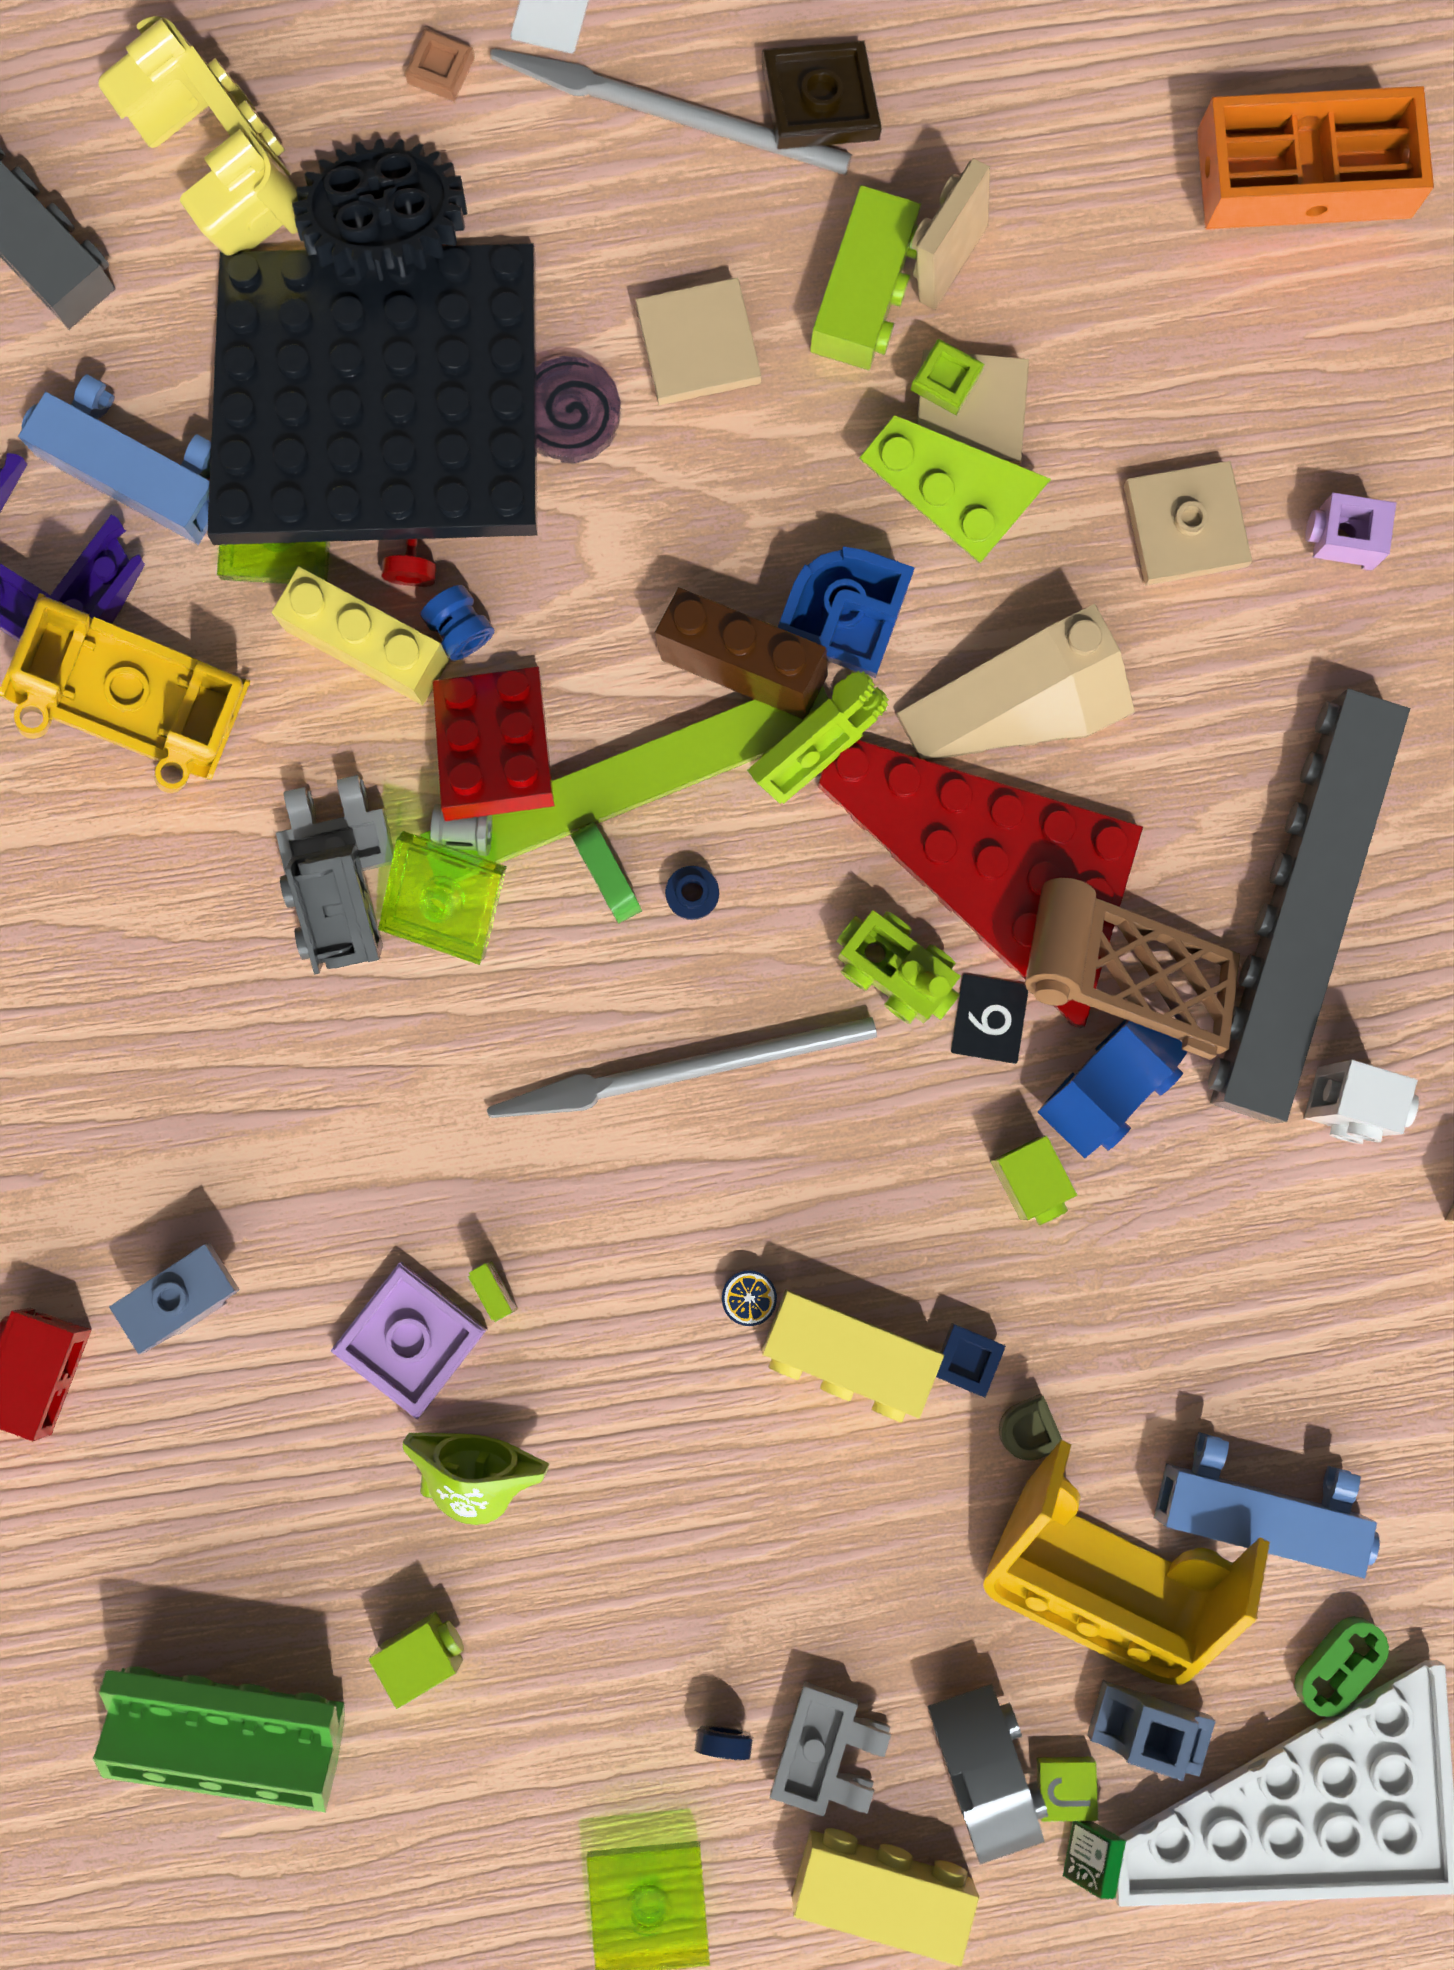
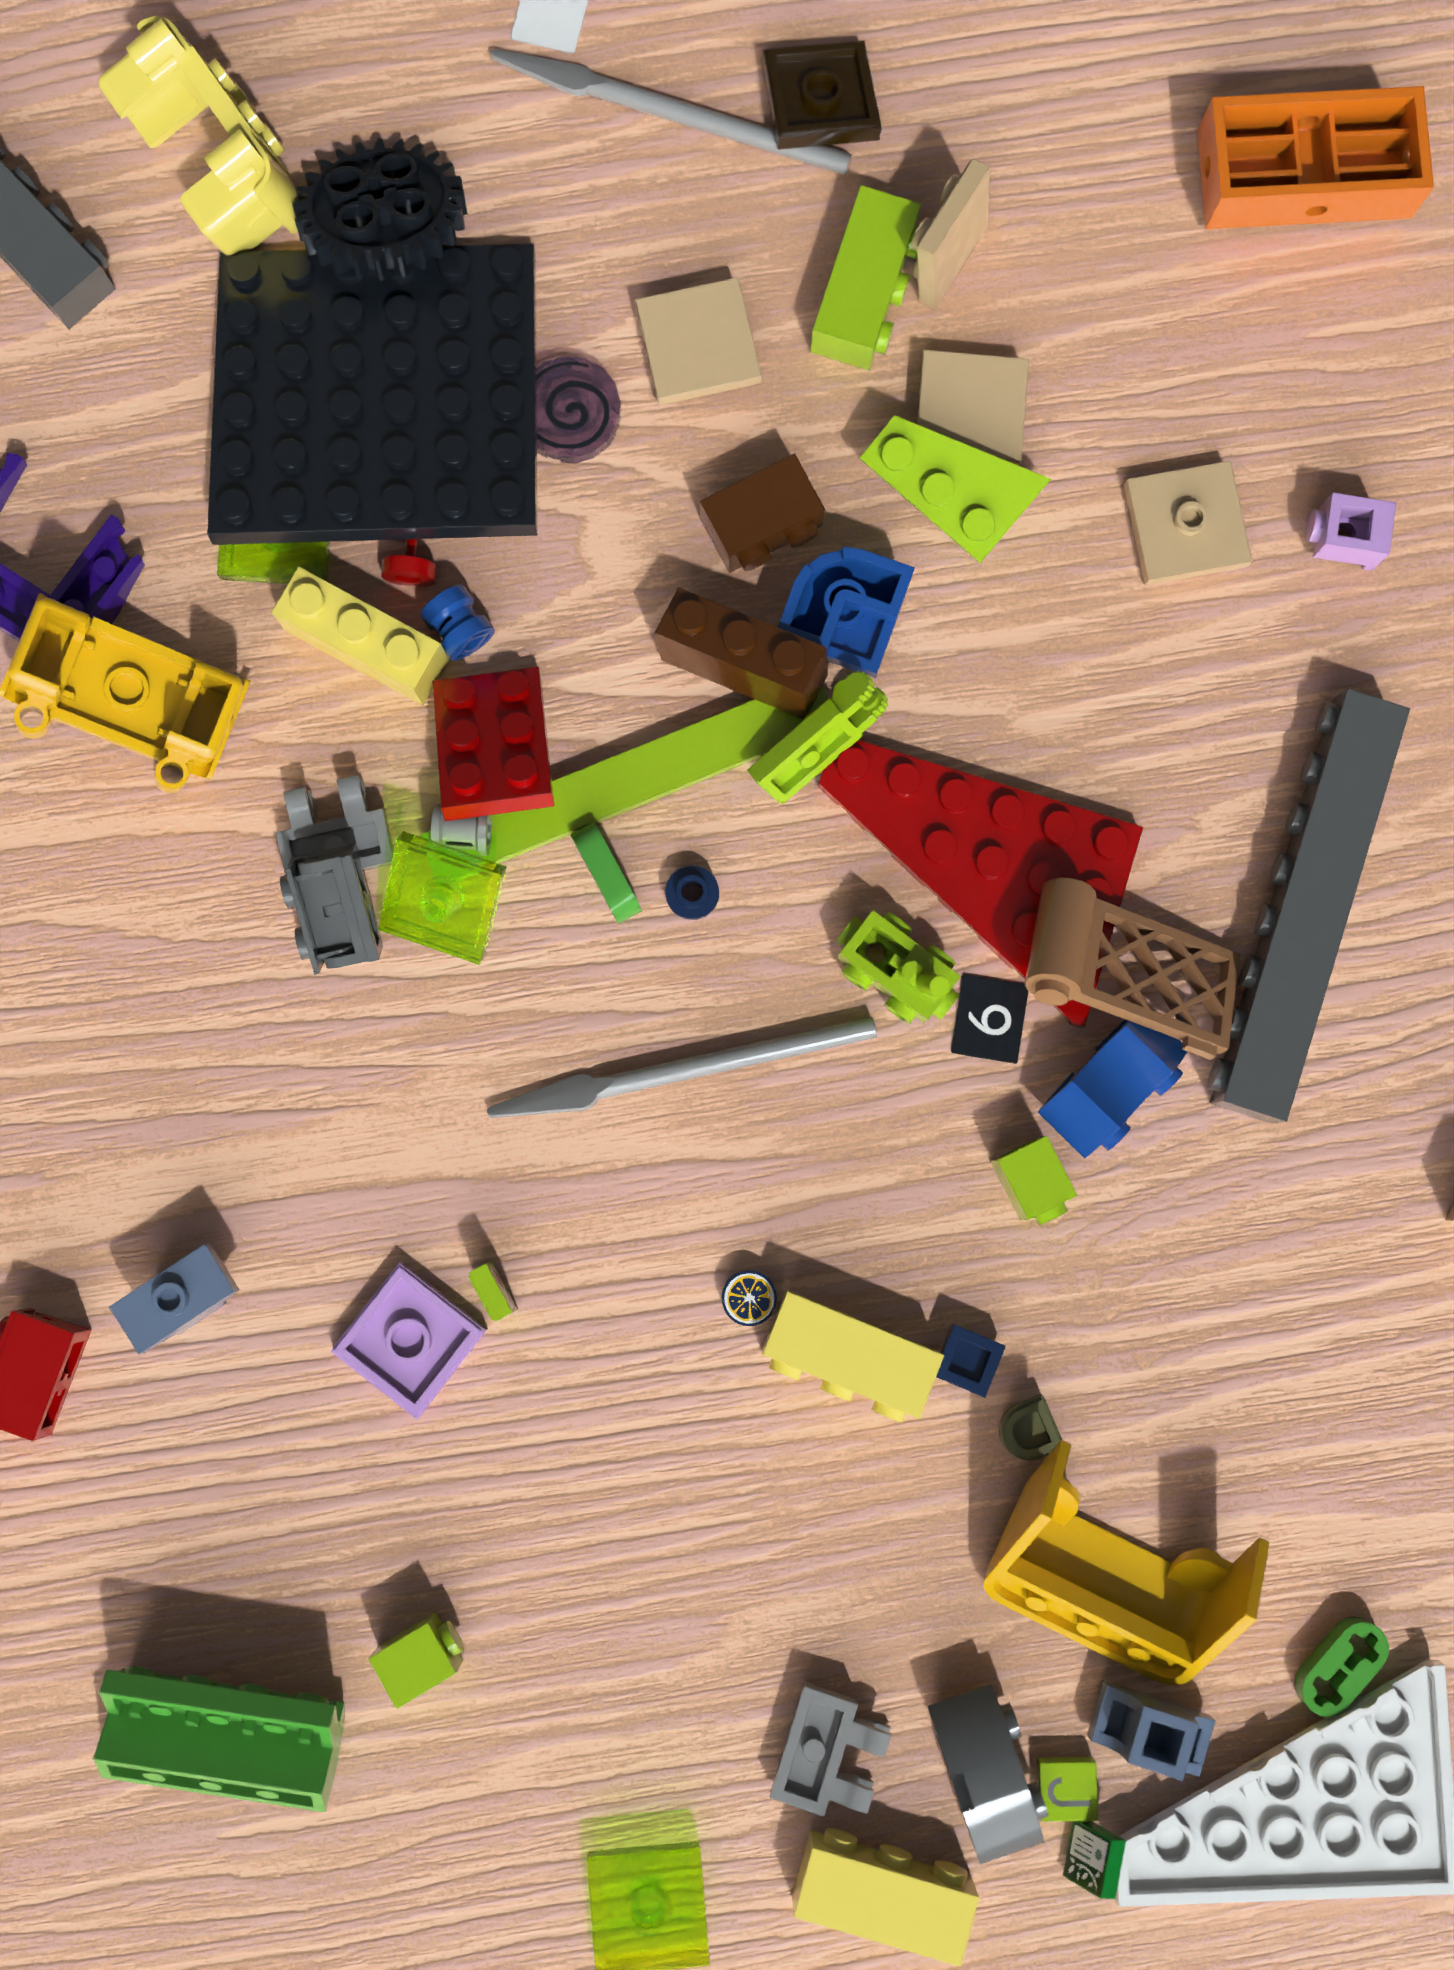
(119, 465): medium blue brick -> none
(439, 65): nougat tile -> none
(472, 1473): lime hat -> none
(723, 1742): dark blue tile -> none
(762, 514): none -> reddish brown piece
(947, 377): lime tile -> none
(1041, 690): tan wedge -> none
(1241, 1513): medium blue brick -> none
(1362, 1101): white brick -> none

